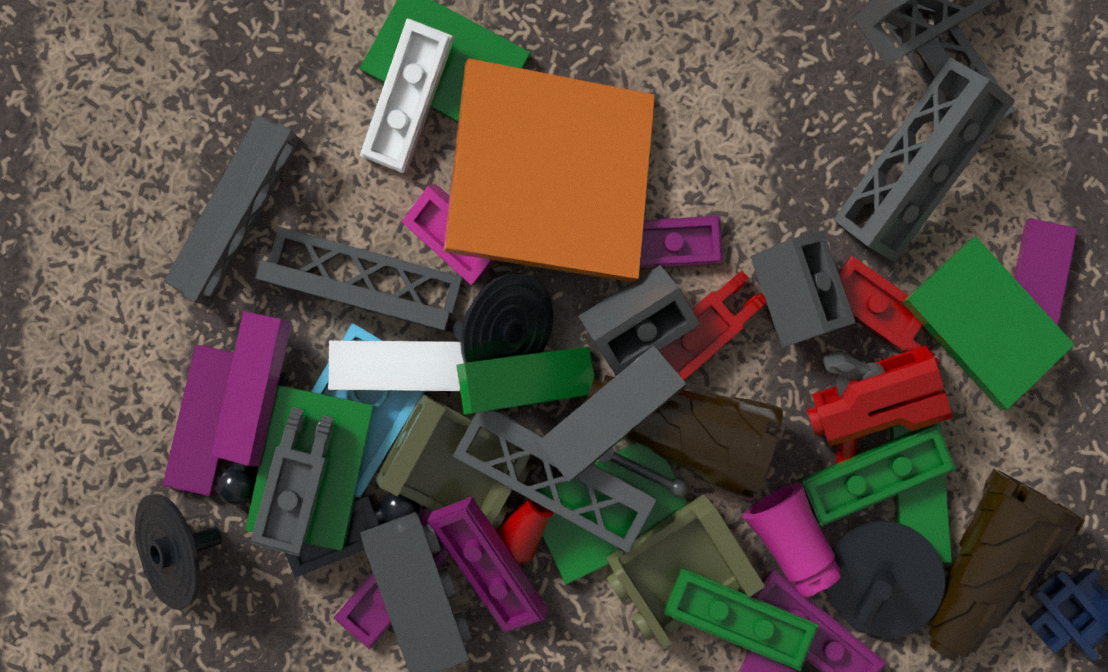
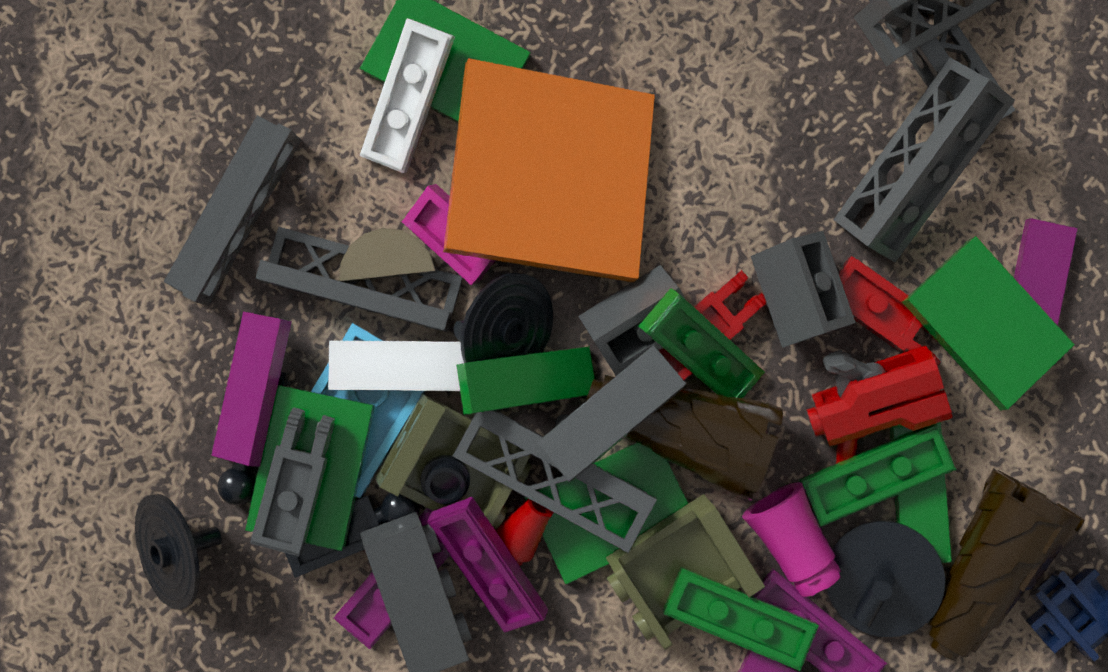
(190, 458): magenta tile -> none
(385, 255): none -> dark tan tile
(445, 479): none -> black plate
(677, 487): dark grey hinge -> none
(681, 242): magenta tile -> none
(701, 346): none -> green tile

